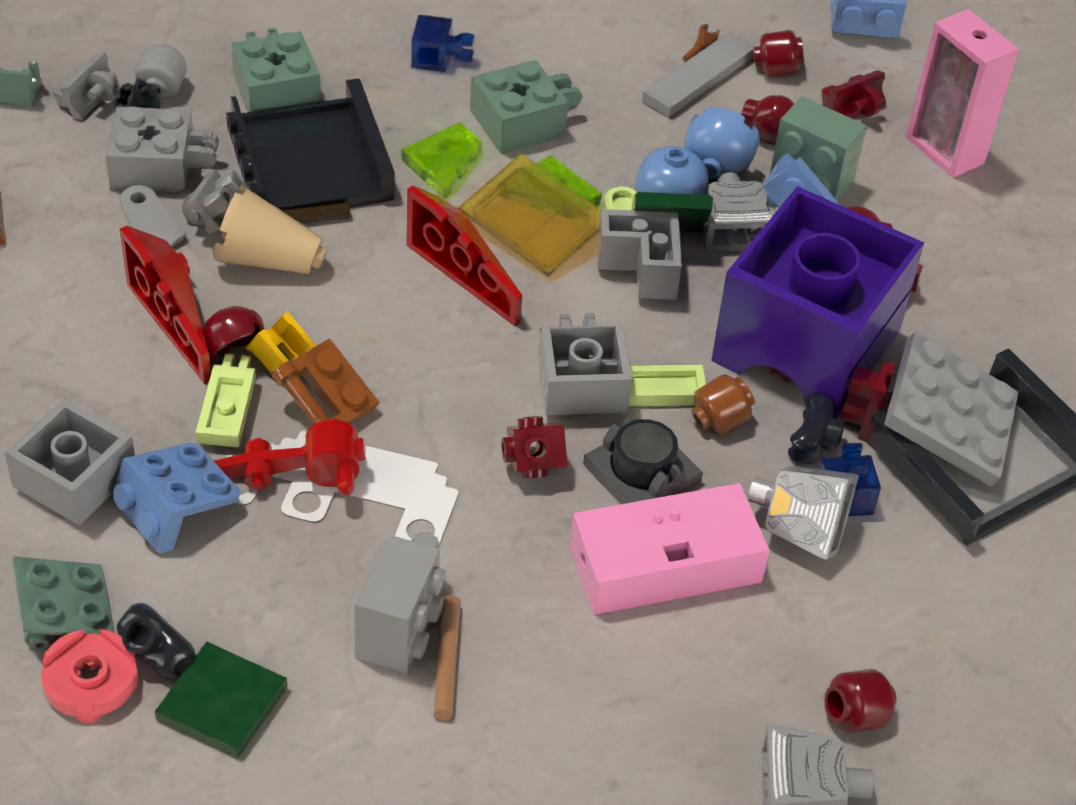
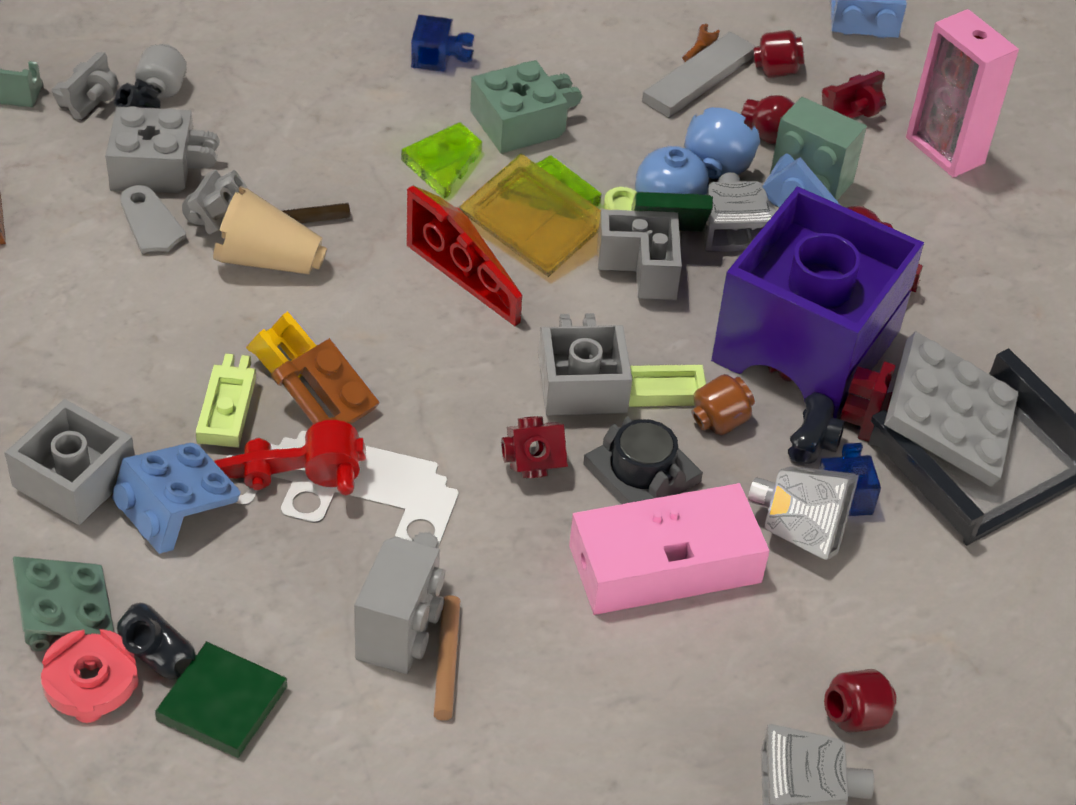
(164, 289): red wedge -> none
(231, 328): dark red hair -> none
(275, 71): sand green hinge -> none
(314, 152): black panel -> none

